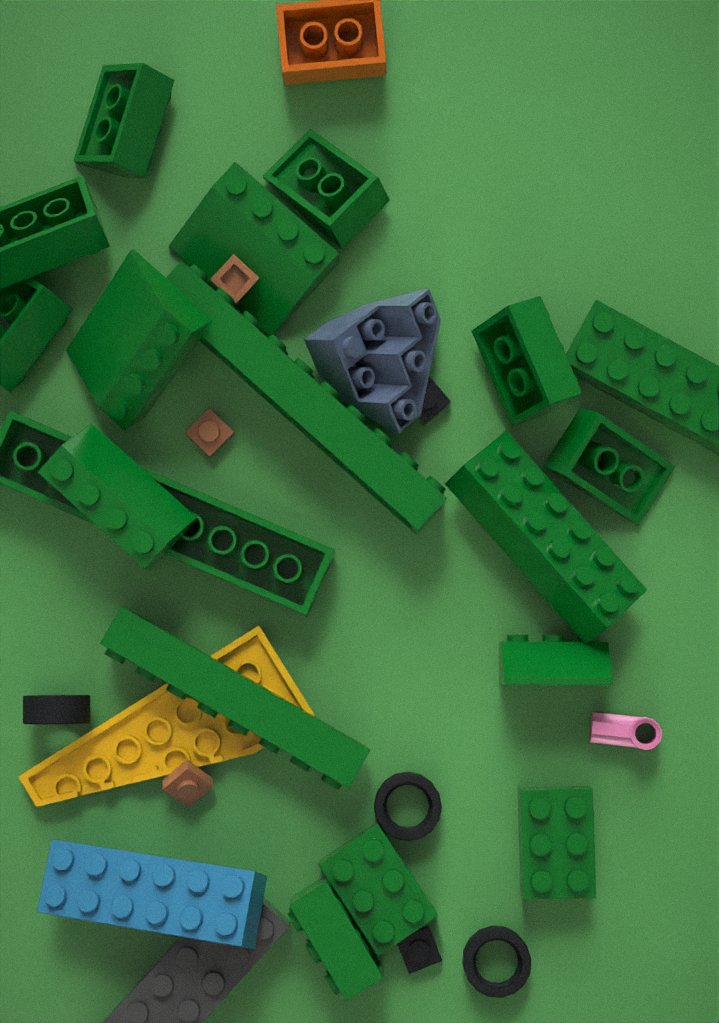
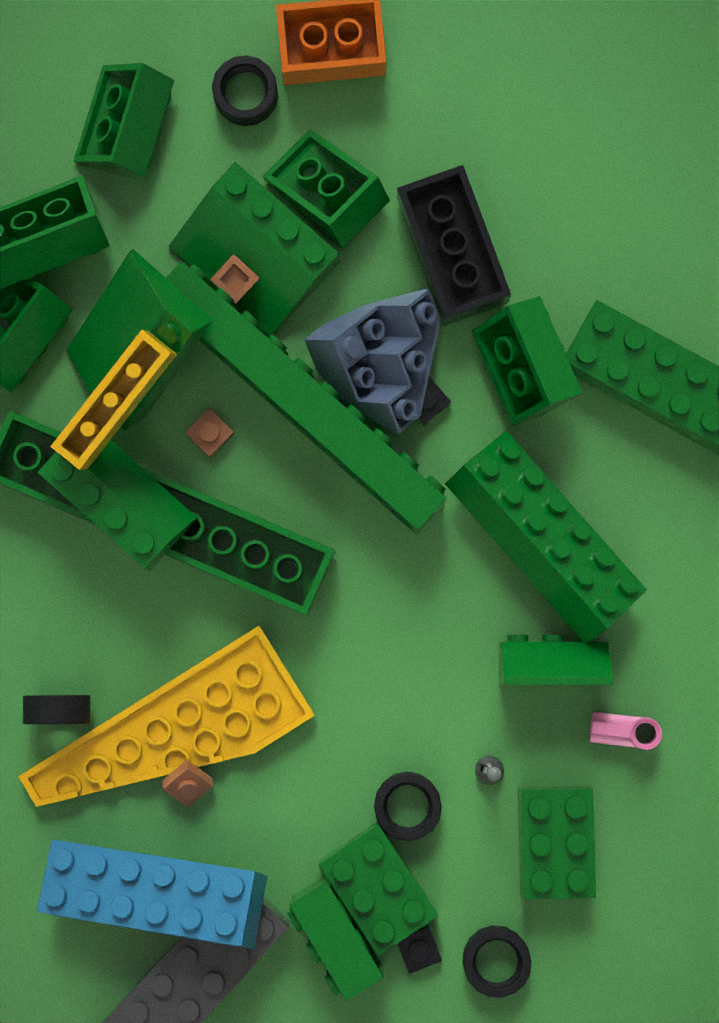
(113, 400): none -> yellow brick
(235, 697): green brick -> none
(240, 65): none -> black tyre
(453, 245): none -> black brick
(492, 770): none -> dark grey hinge
(609, 465): green slope -> none

